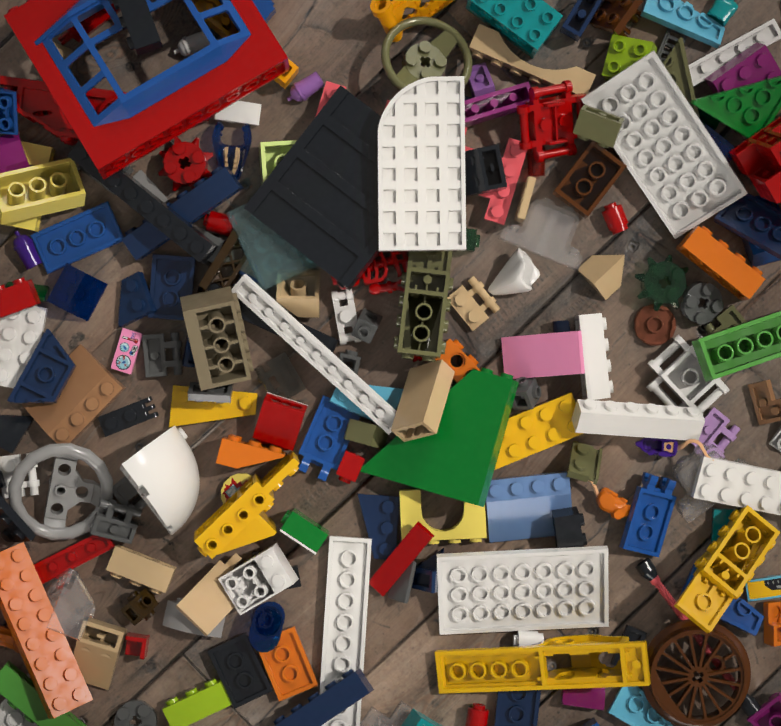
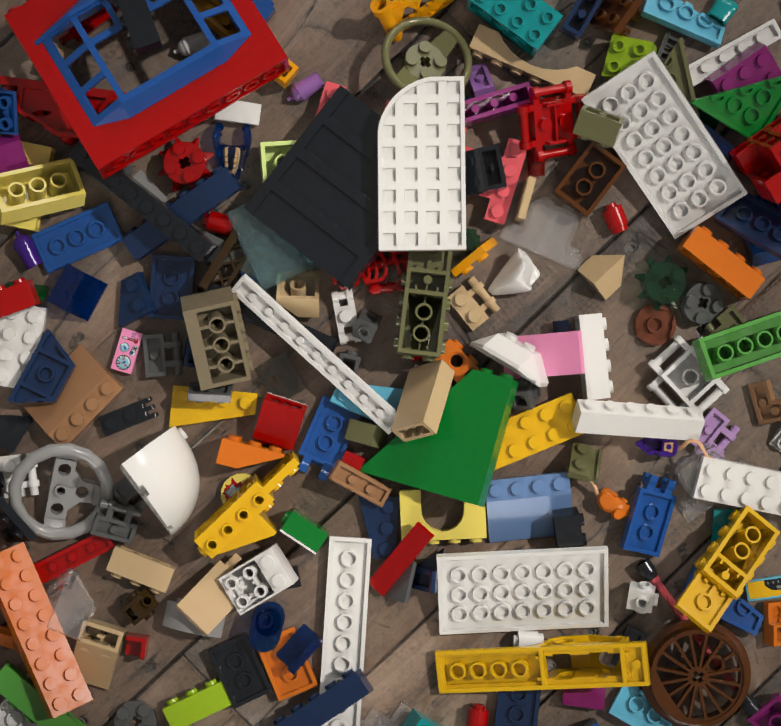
(299, 648): none -> clear blue panel
(359, 483): none -> medium nougat tile
(477, 255): none -> light orange wing
(514, 355): none -> white wedge
(642, 597): none -> white brick

